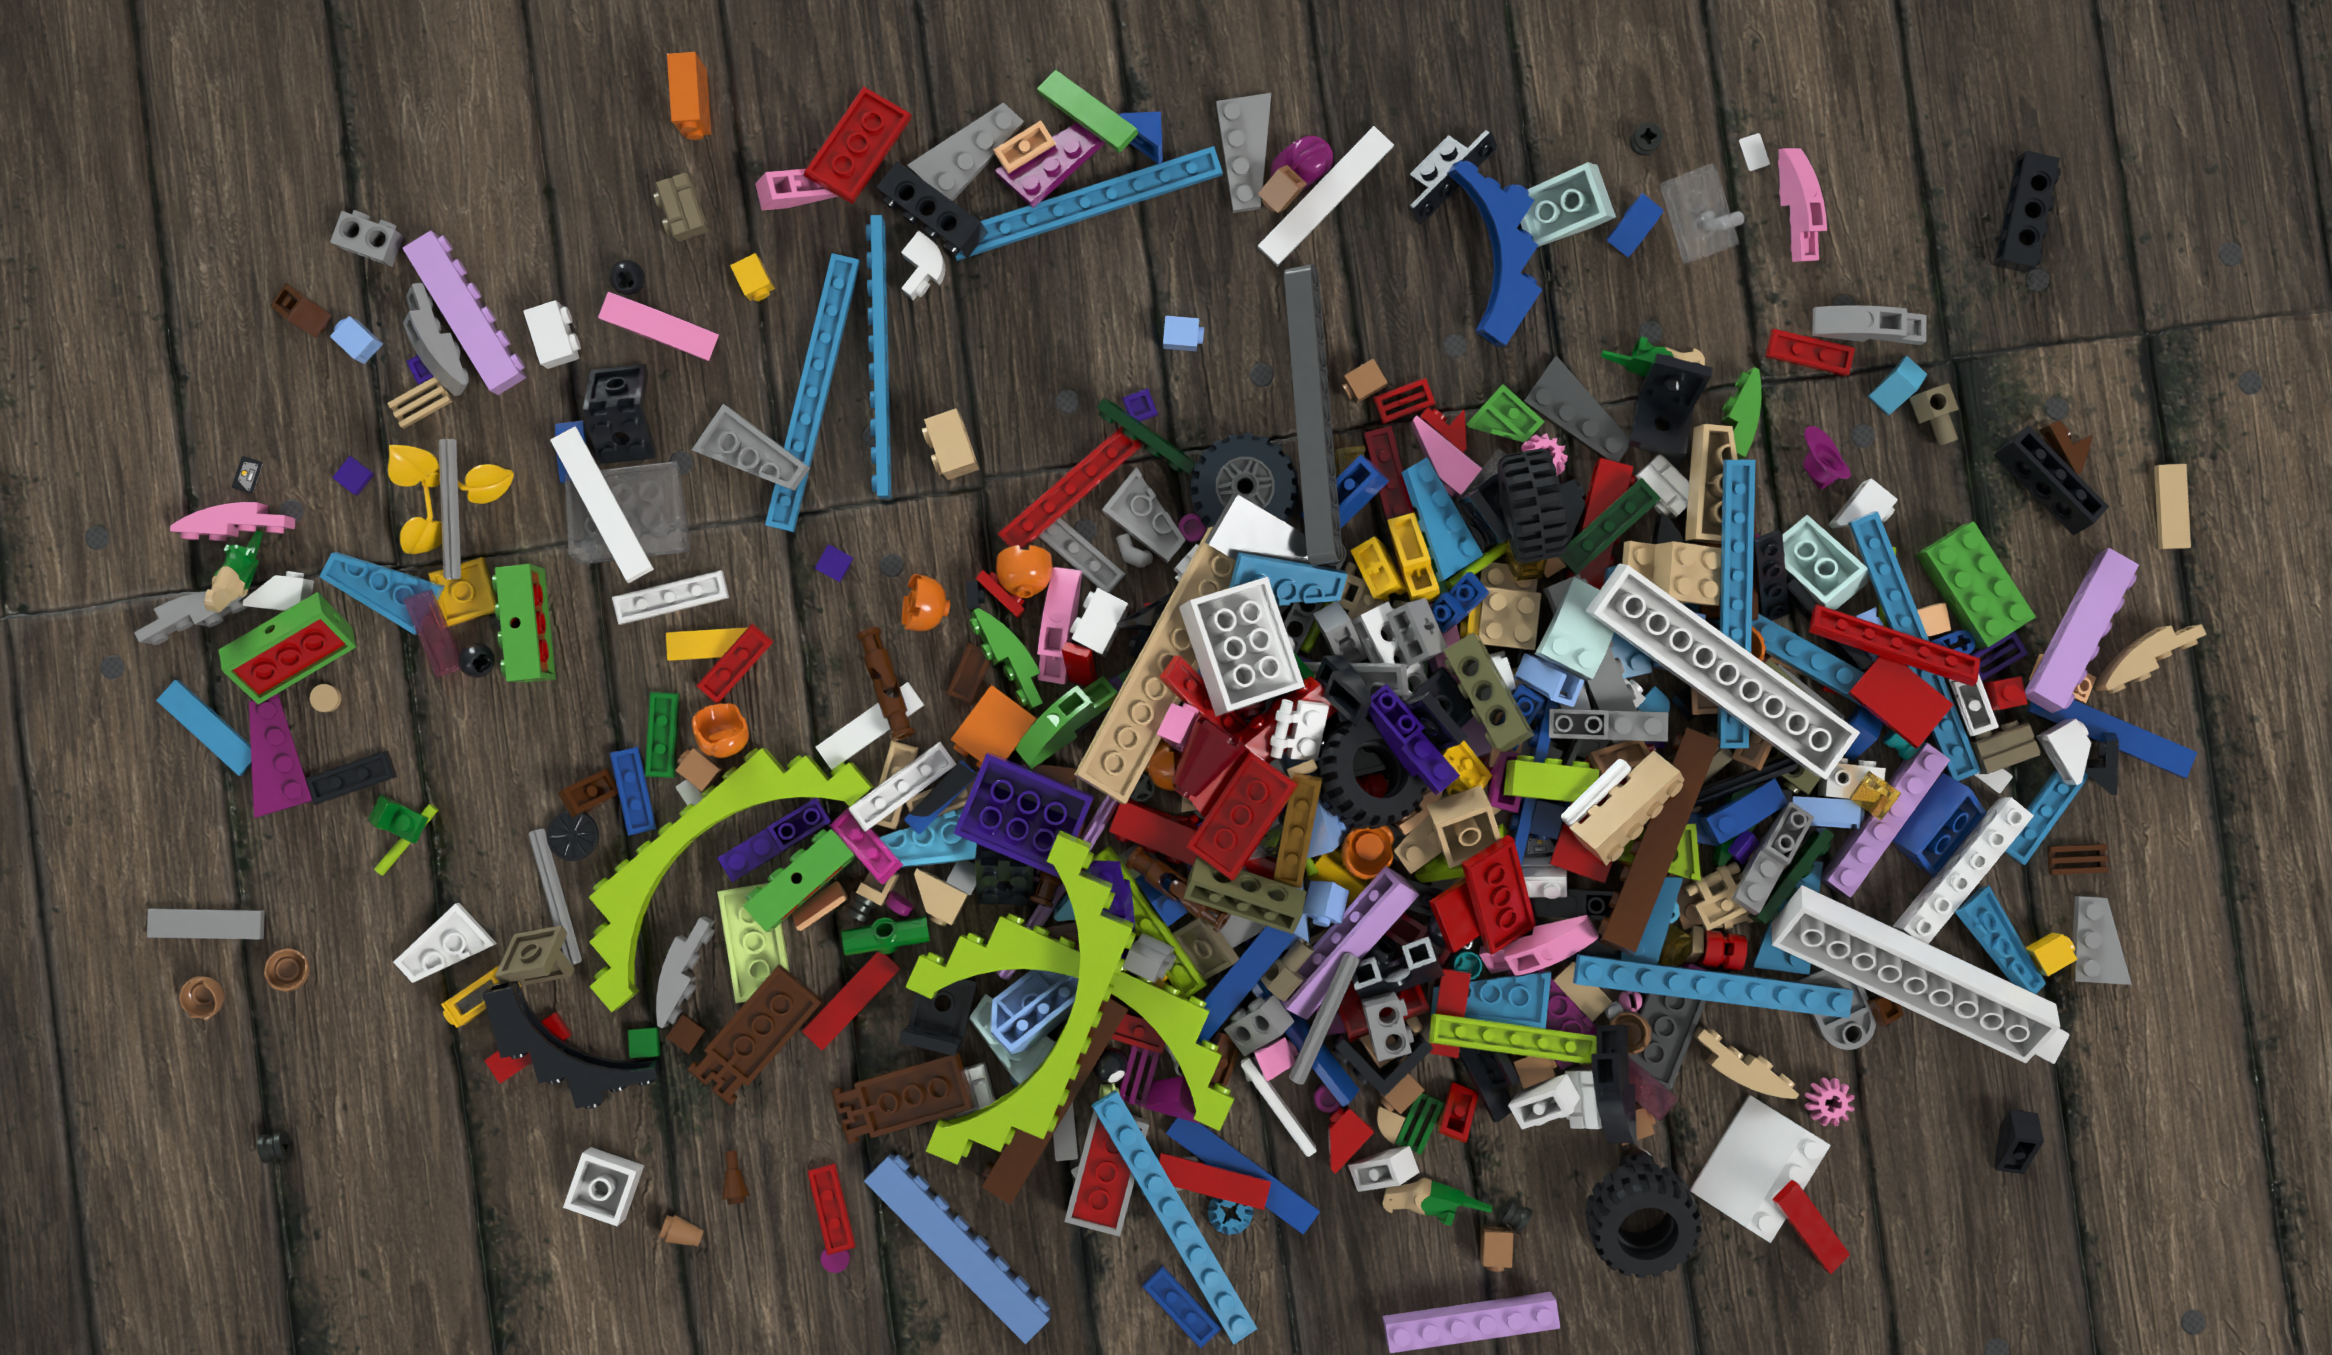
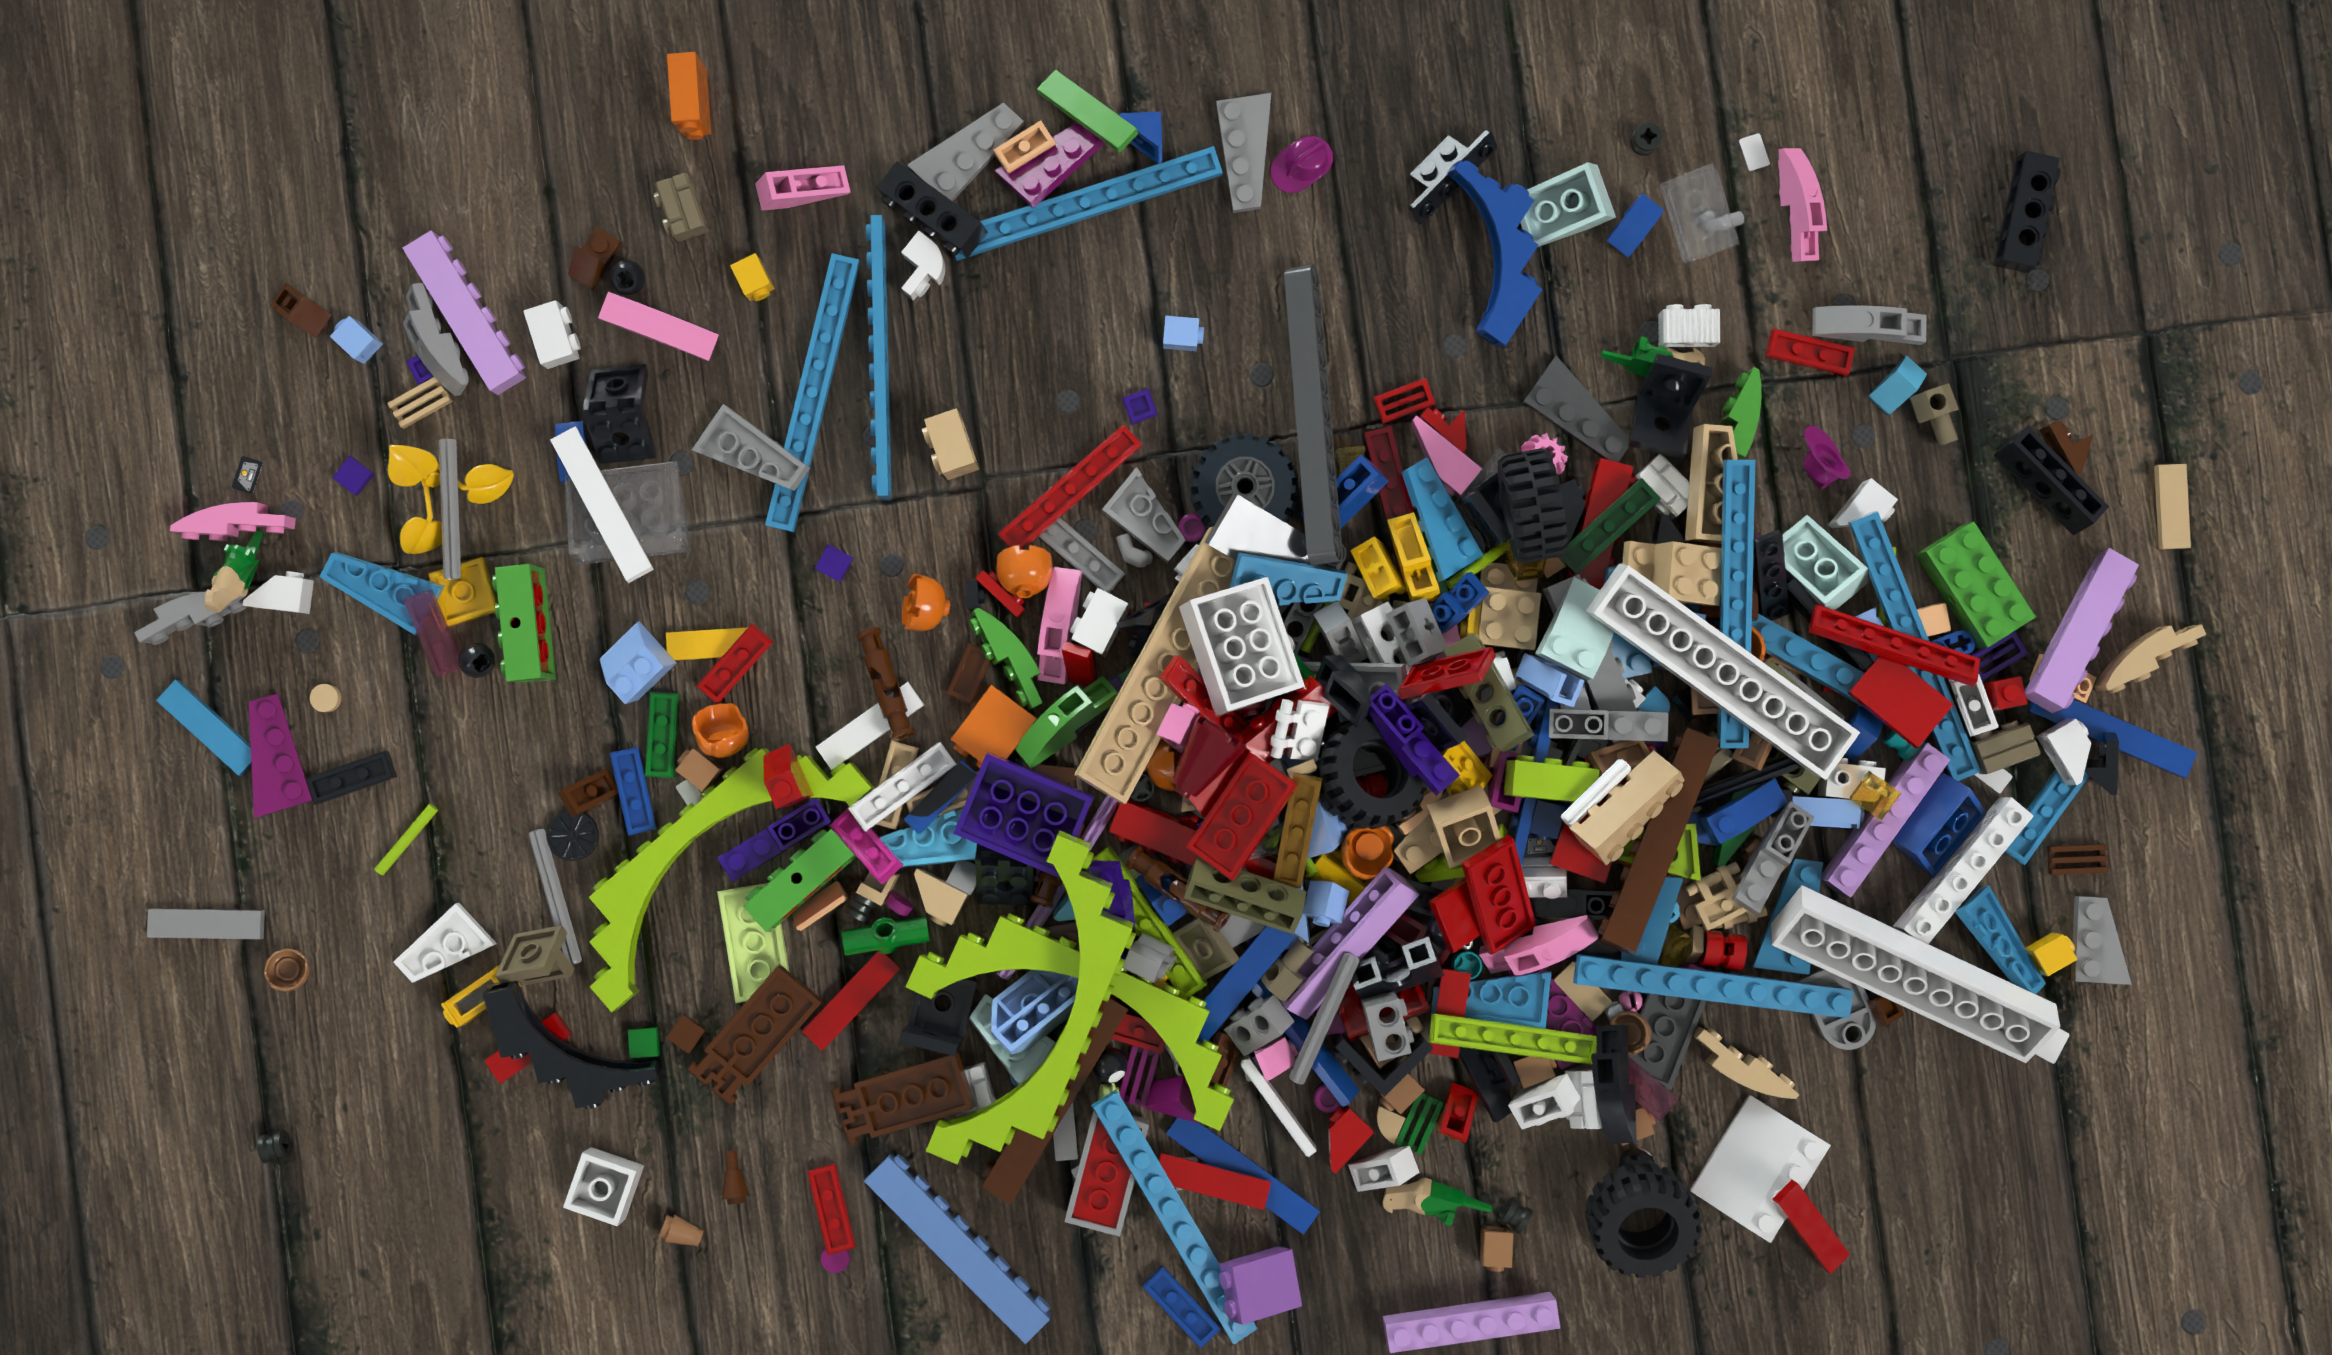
(201, 997): medium nougat hair -> none
(287, 648): brick -> none
(366, 241): light grey brick -> none
(397, 819): green slope -> none
(594, 258): none -> reddish brown slope
(635, 664): none -> light blue slope
(670, 597): white tile -> none
(675, 980): light grey slope -> none
(785, 778): none -> red slope
(857, 145): red tile -> none
(1135, 429): dark green plate -> none
(1232, 1225): dark azure gear -> none
(1260, 1285): none -> medium lavender brick
(1281, 189): medium nougat brick -> none
(1325, 196): white tile -> none
(1363, 381): medium nougat brick -> none
(1447, 673): none -> red tile
(1506, 417): bright green wing -> none
(1689, 326): none -> white brick
(1743, 846): dark purple tile -> none
(1800, 867): dark green plate -> none
(1829, 1091): bright pink gear -> none
(2018, 1141): black slope -> none

